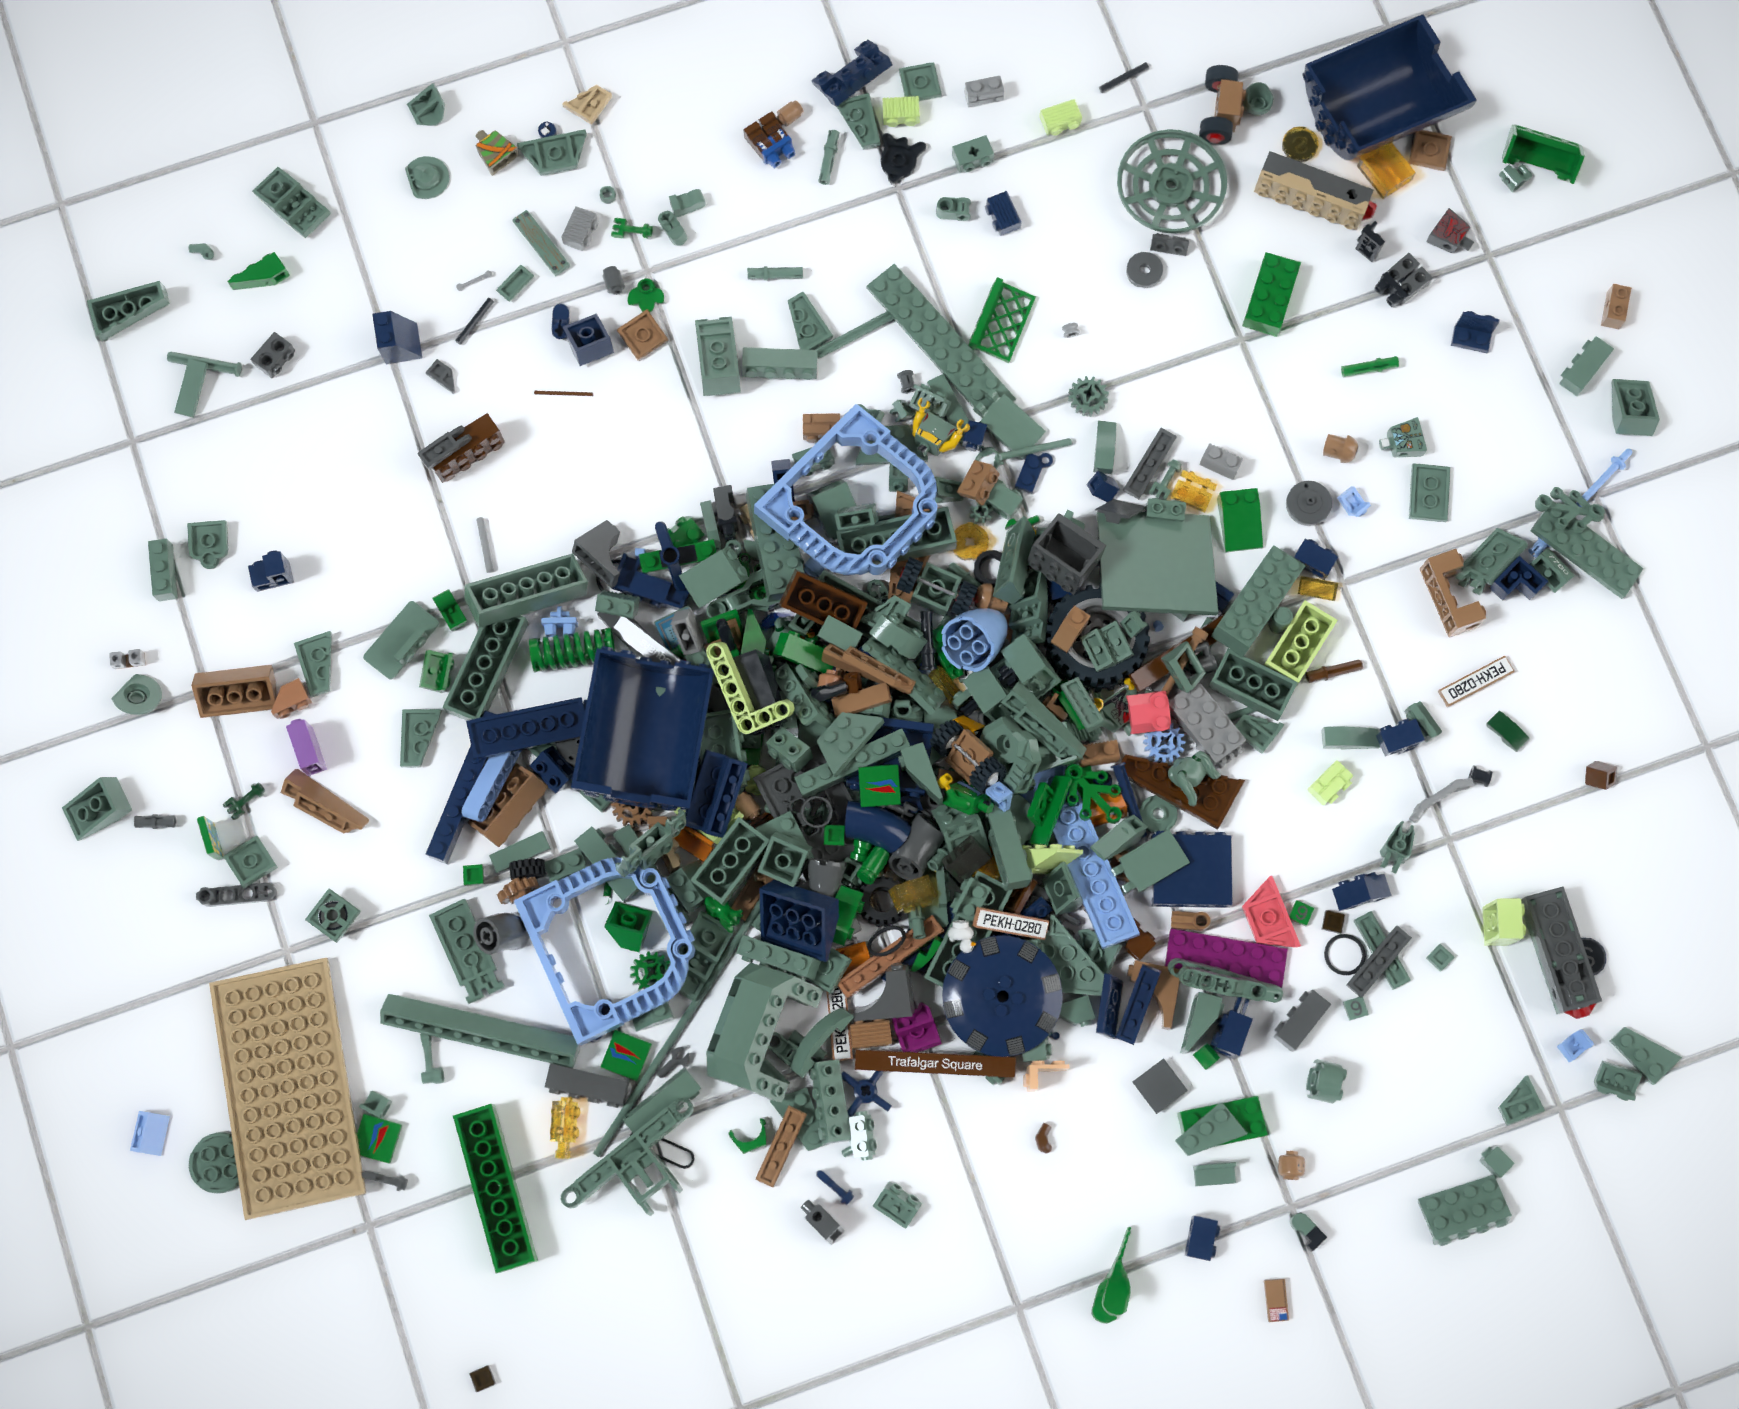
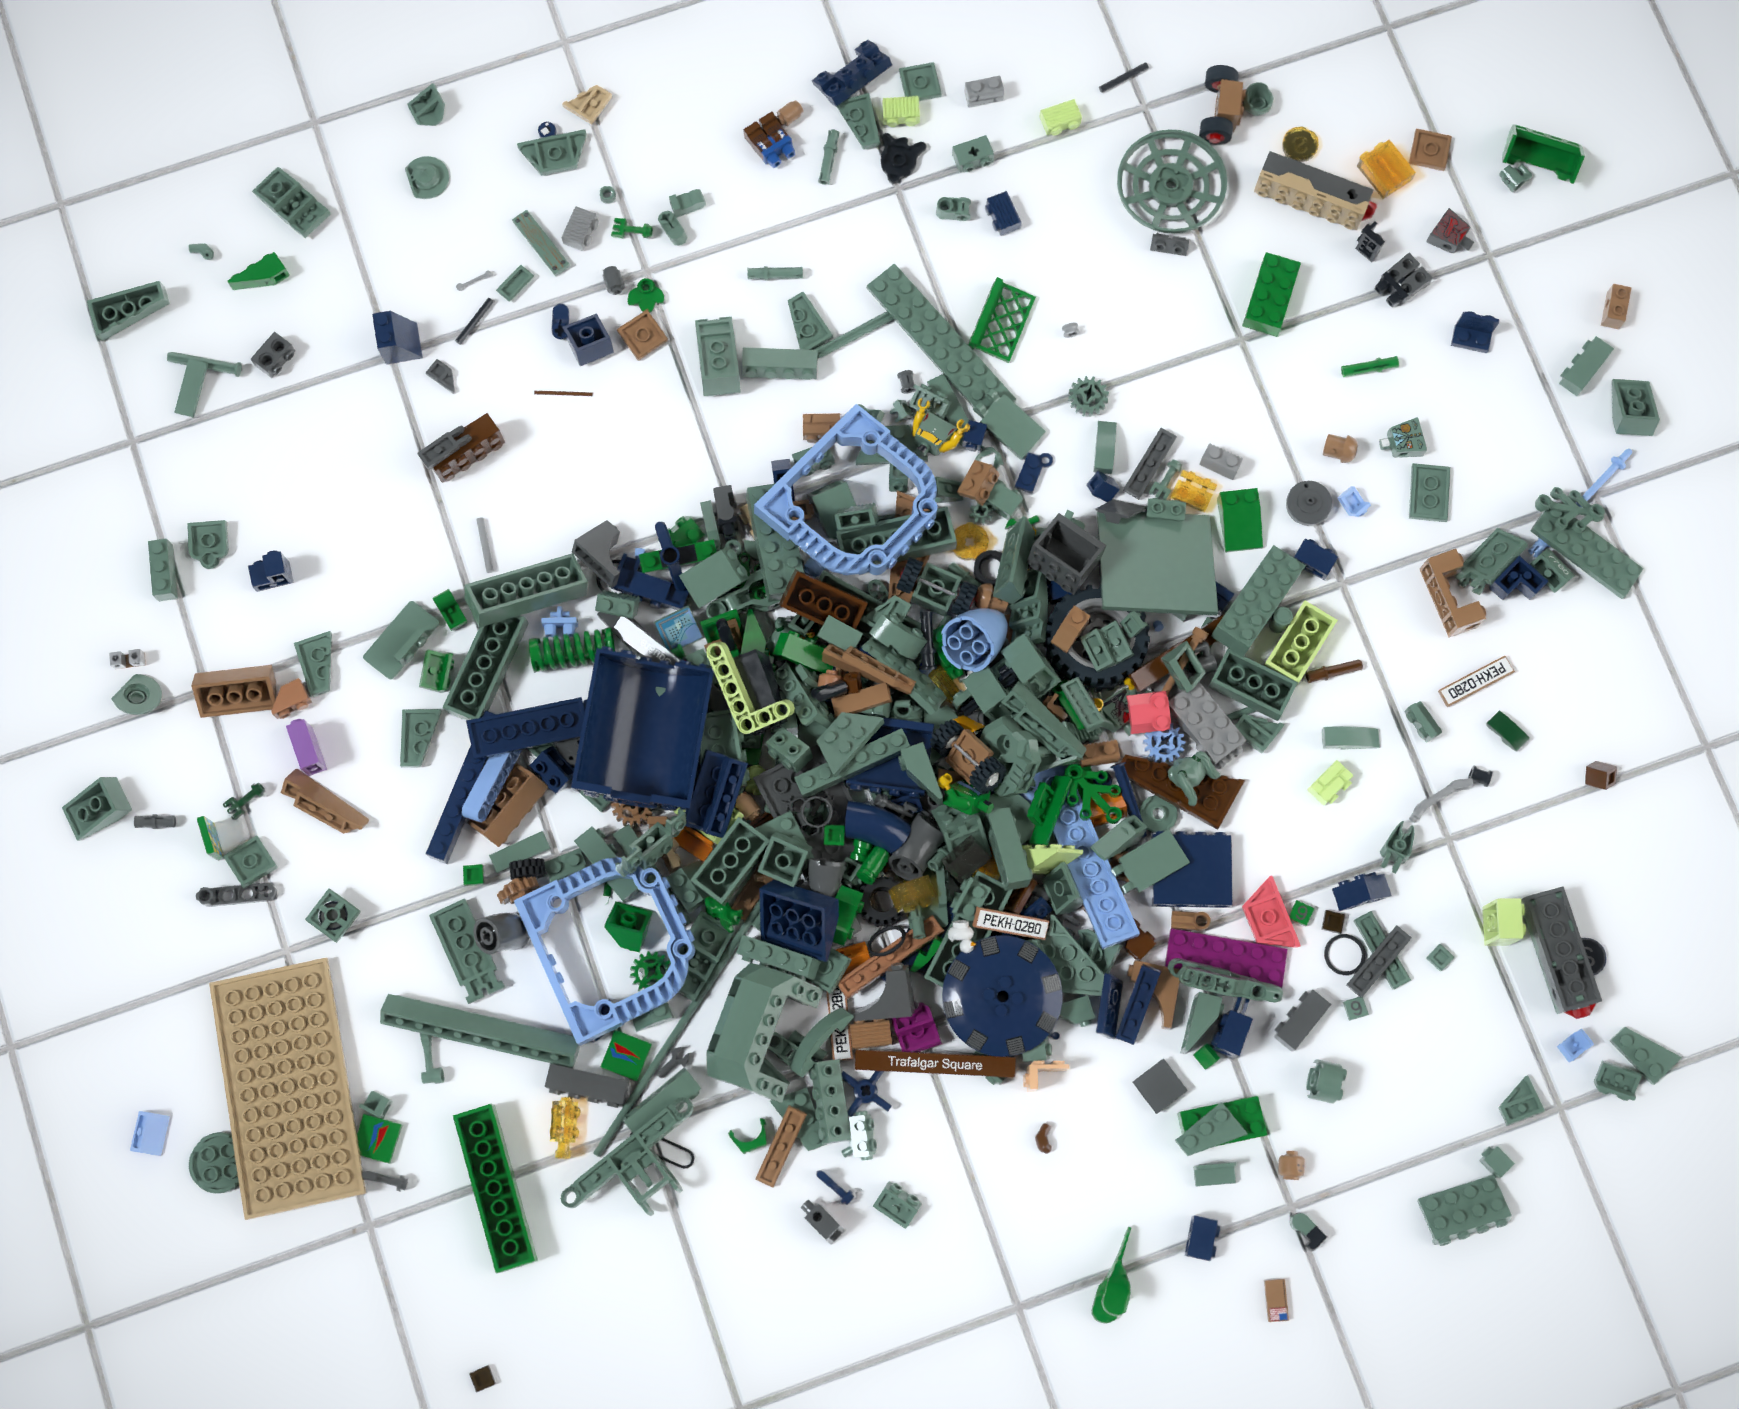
(495, 150): torso -> none
(687, 631): light grey brick -> none
(768, 621): clear blue tile -> none
(879, 785): green tile -> none
(1000, 796): light blue bracket -> none
(1035, 449): sand green bar -> none
(1148, 260): dark grey tile -> none
(1317, 588): clear yellow tile -> none
(1383, 89): dark blue cylinder -> none
(1400, 738): dark blue brick -> none

